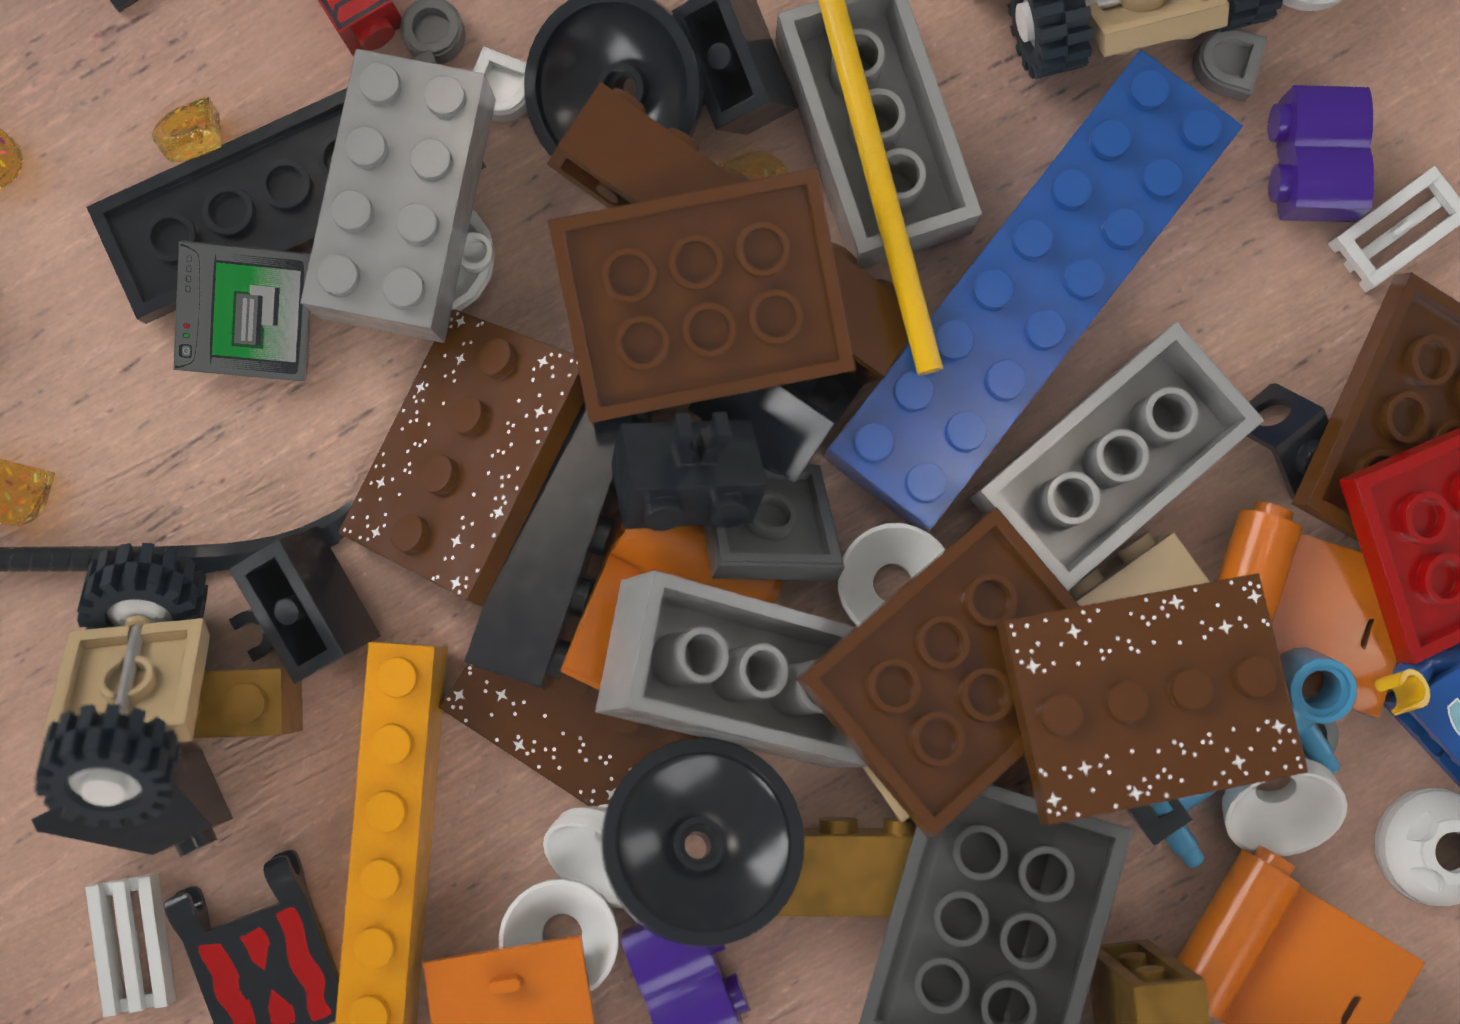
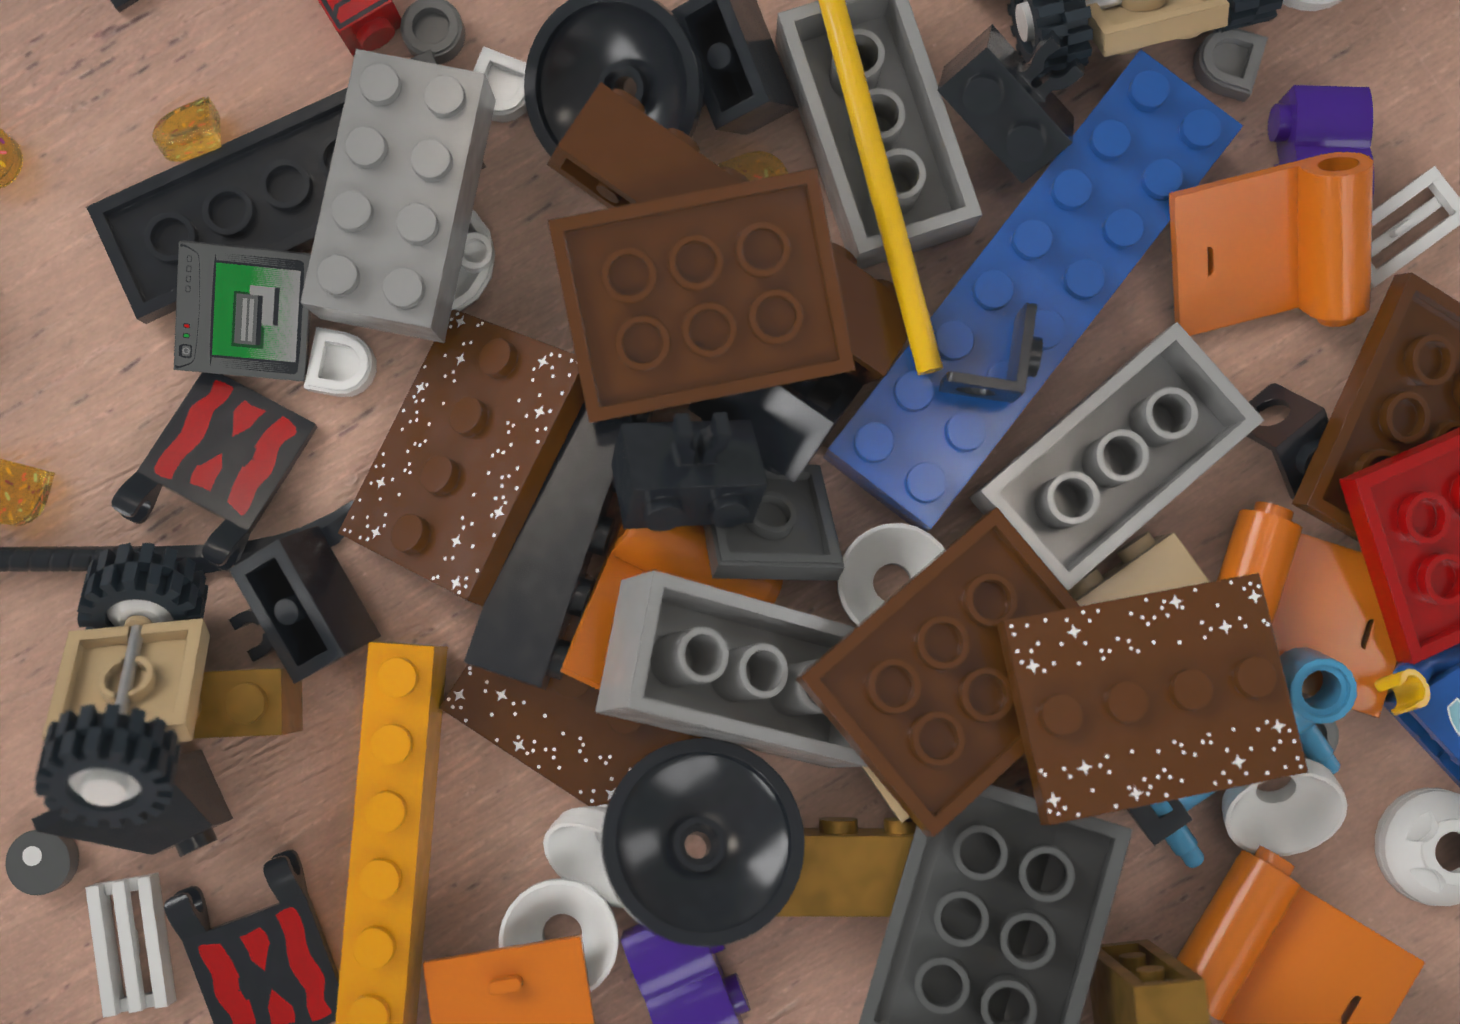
(41, 862): none -> dark grey tile
(224, 454): none -> flag
(339, 364): none -> white tile
(1009, 101): none -> black brick
(1023, 362): none -> black bracket
(1275, 244): none -> orange door

